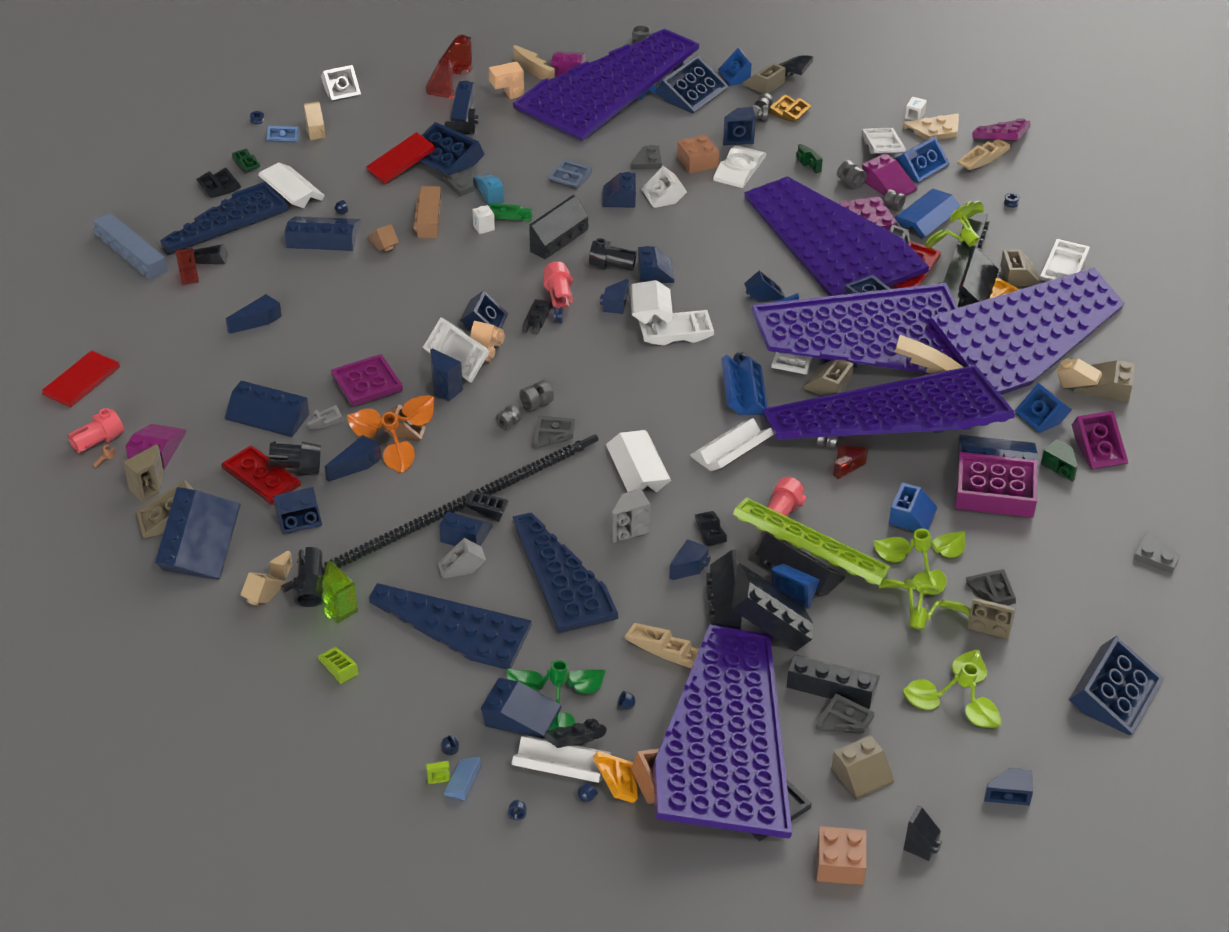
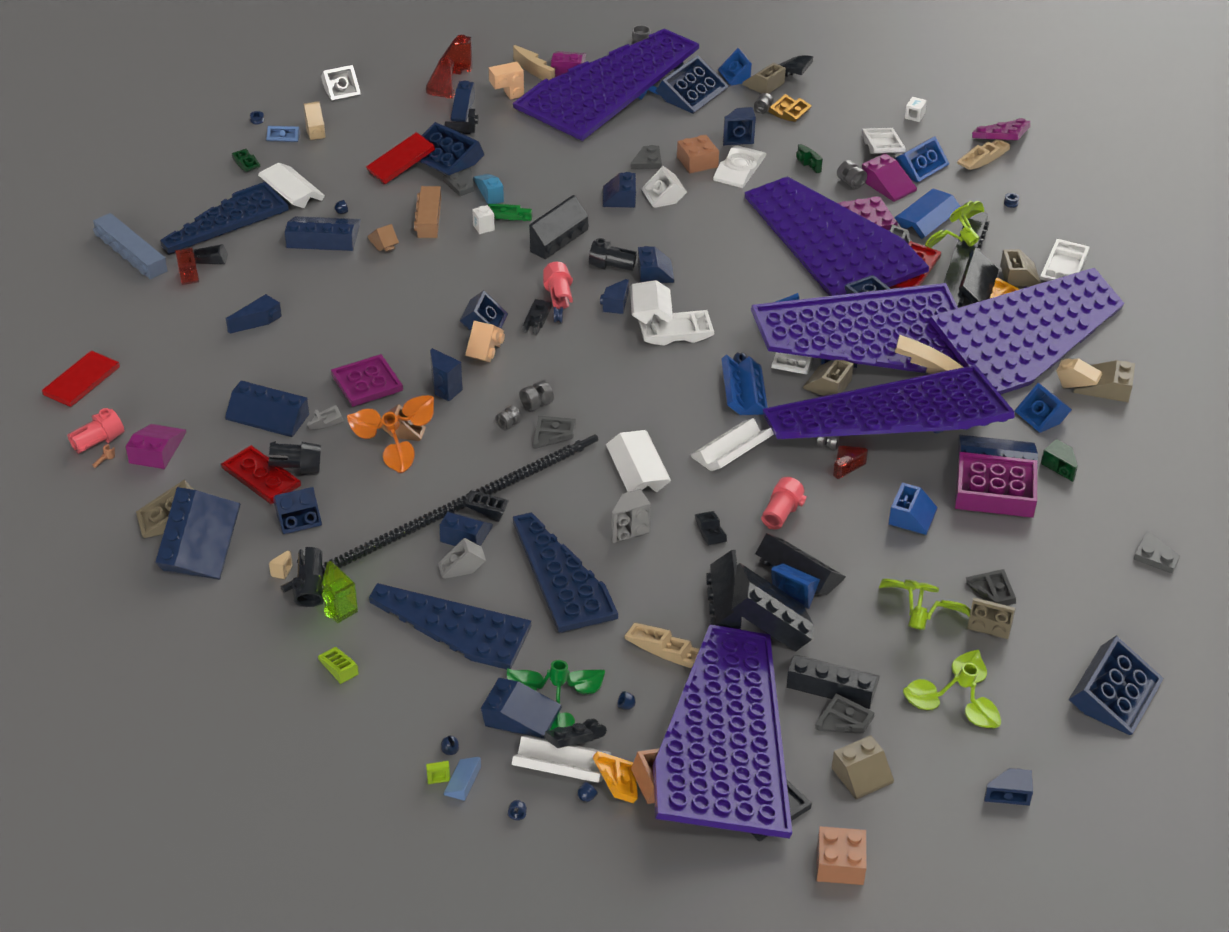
(145, 473): dark tan slope -> none
(219, 183): black slope -> none
(260, 588): tan slope -> none
(355, 458): dark blue slope -> none
(458, 345): white slope -> none
(570, 173): sand blue slope -> none
(689, 560): dark blue slope -> none
(761, 112): flat silver wheel -> none
(763, 288): dark blue slope -> none
(811, 540): lime plate -> none
(895, 199): flat silver wheel -> none
(922, 835): black slope -> none
(940, 126): tan wing -> none
(949, 545): lime plant -> none
(1100, 439): magenta slope -> none

